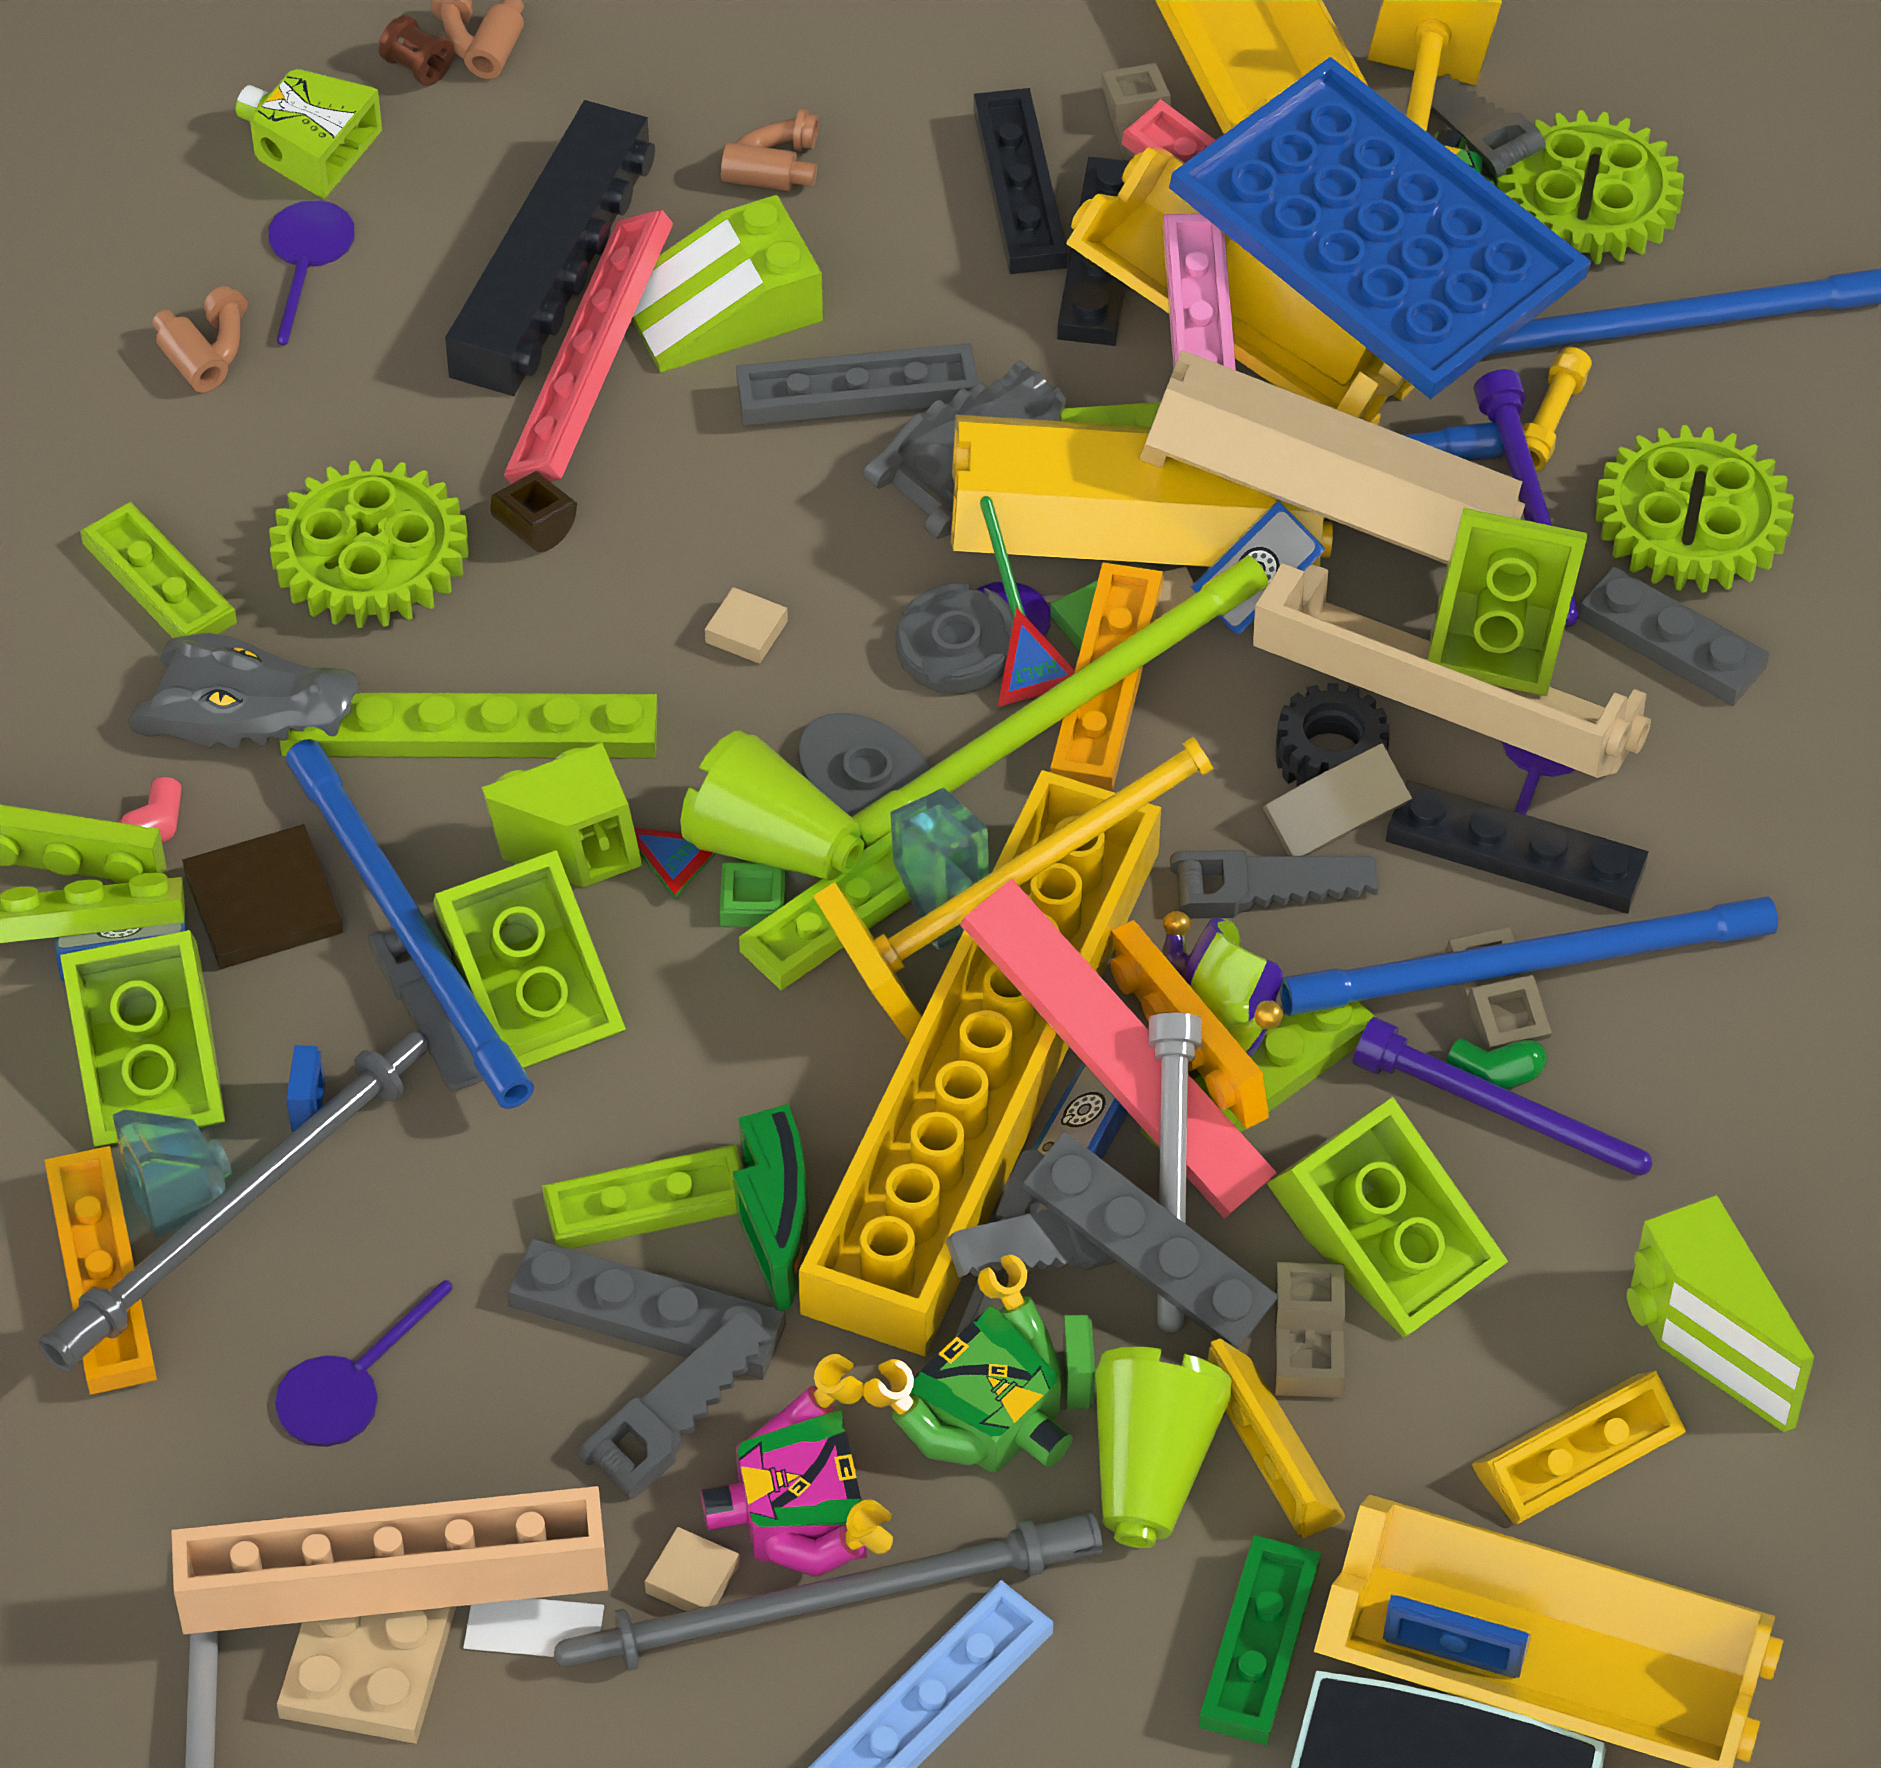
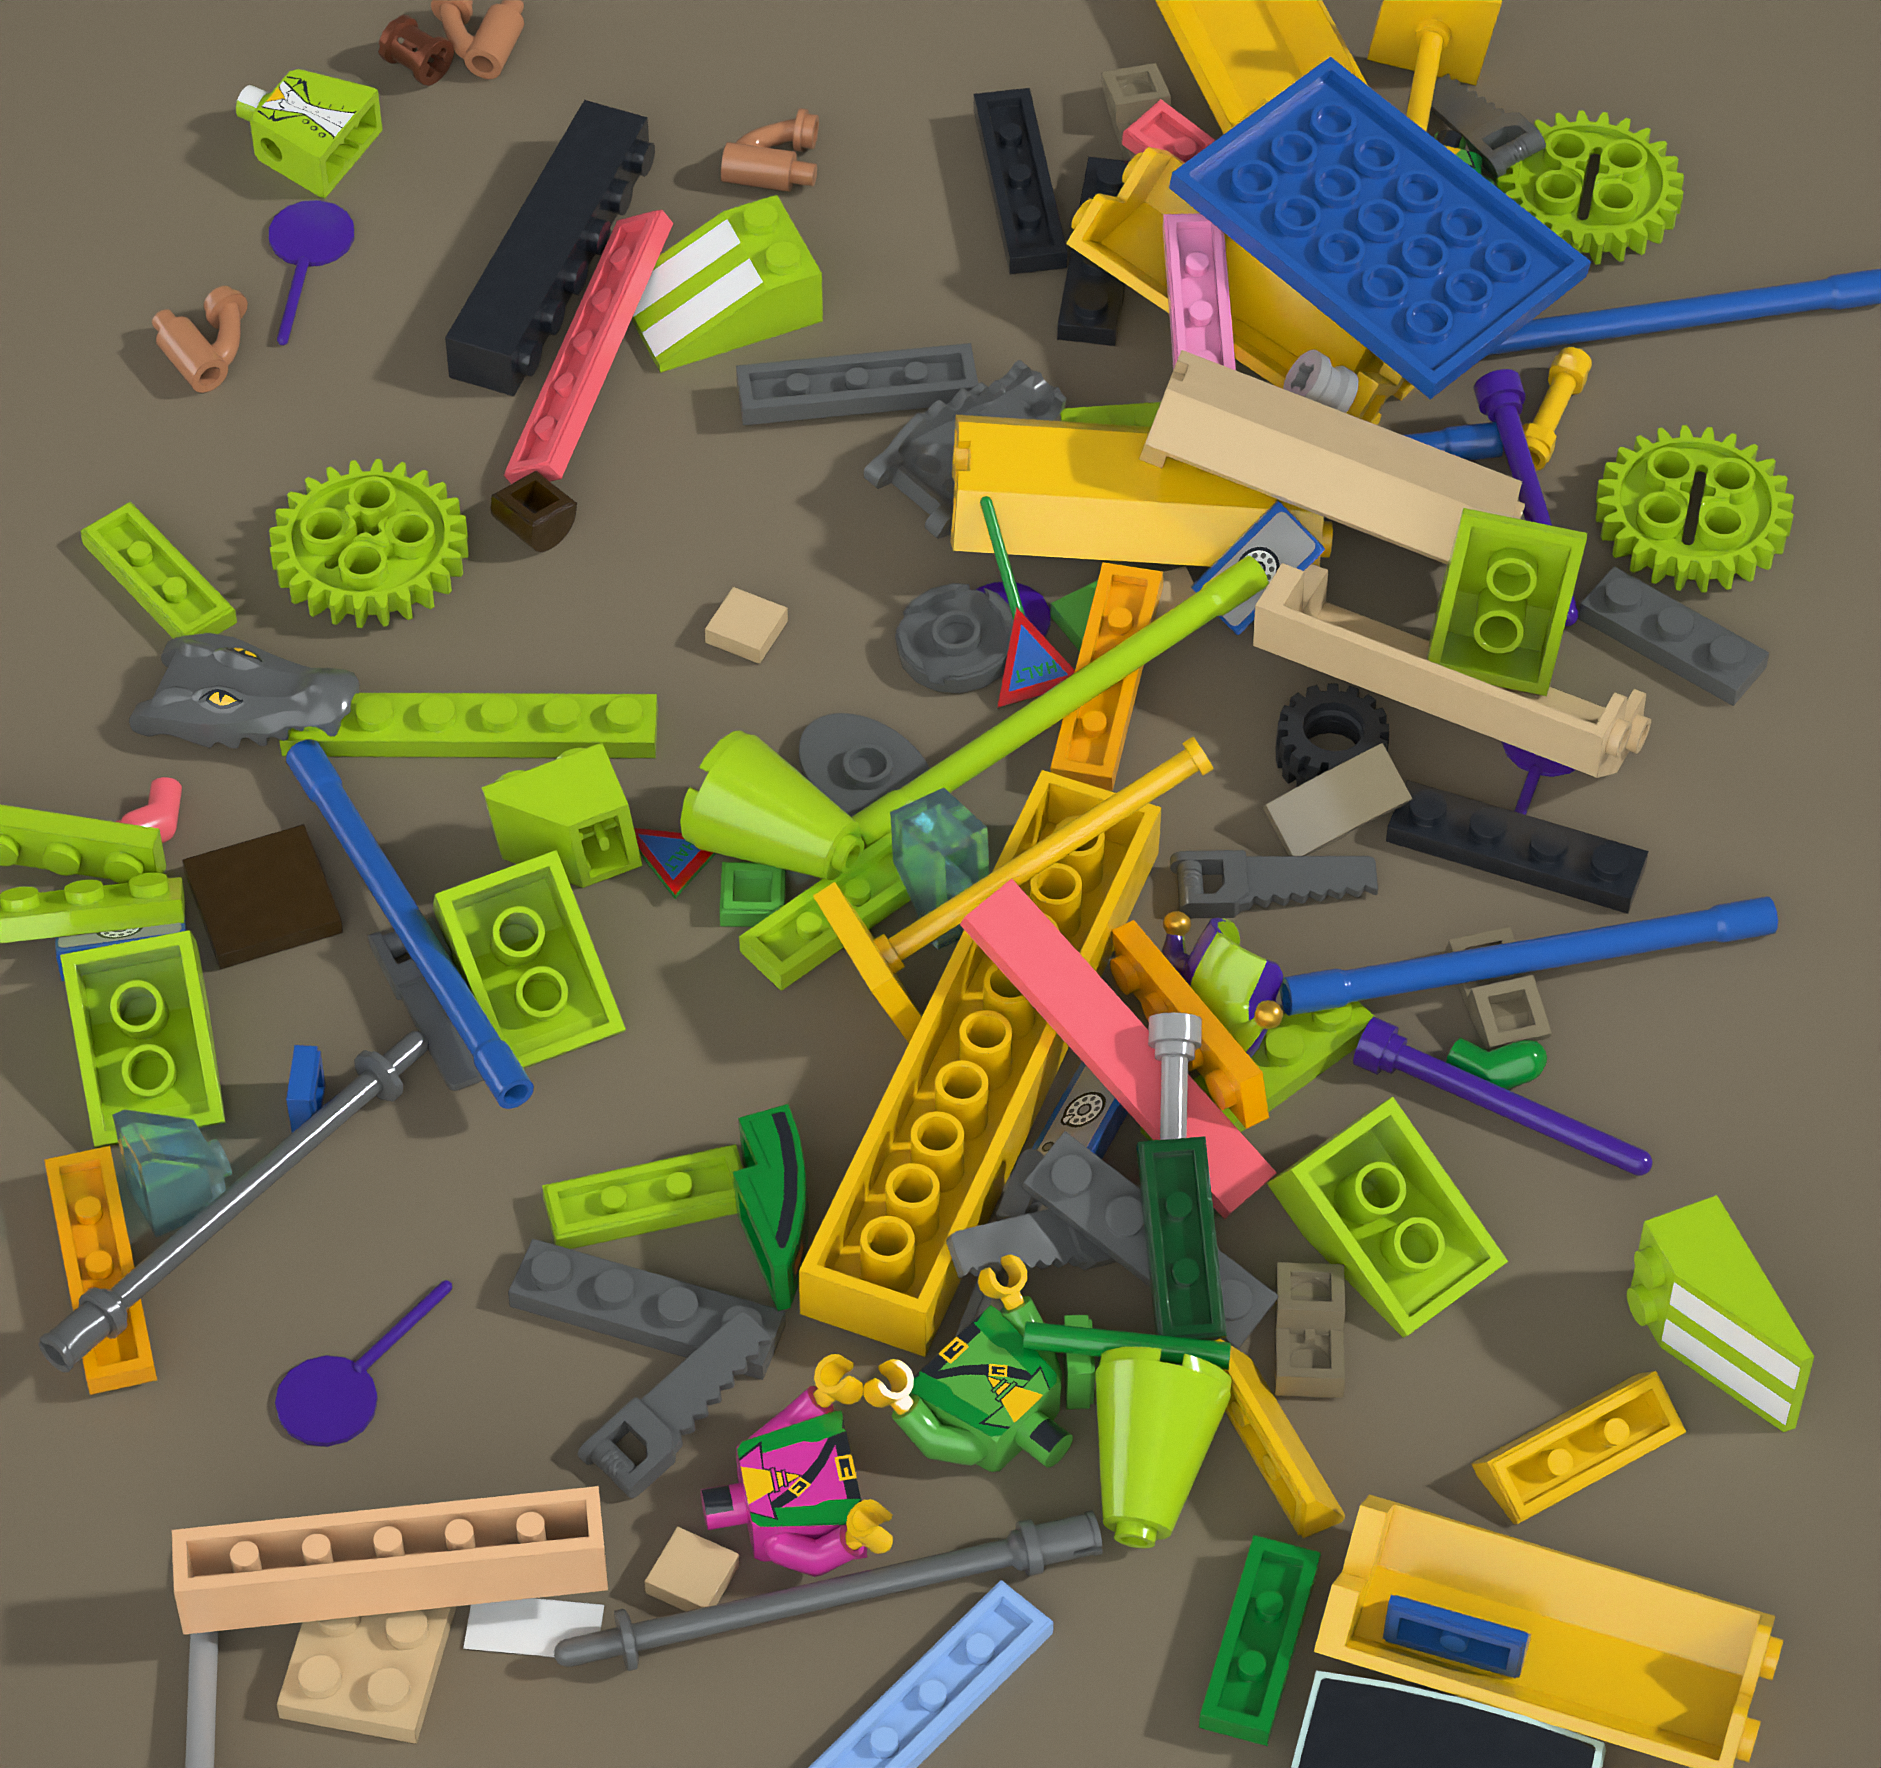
(1097, 1341): none -> green bar
(1181, 1238): none -> dark green tile
(1319, 381): none -> light grey wheel

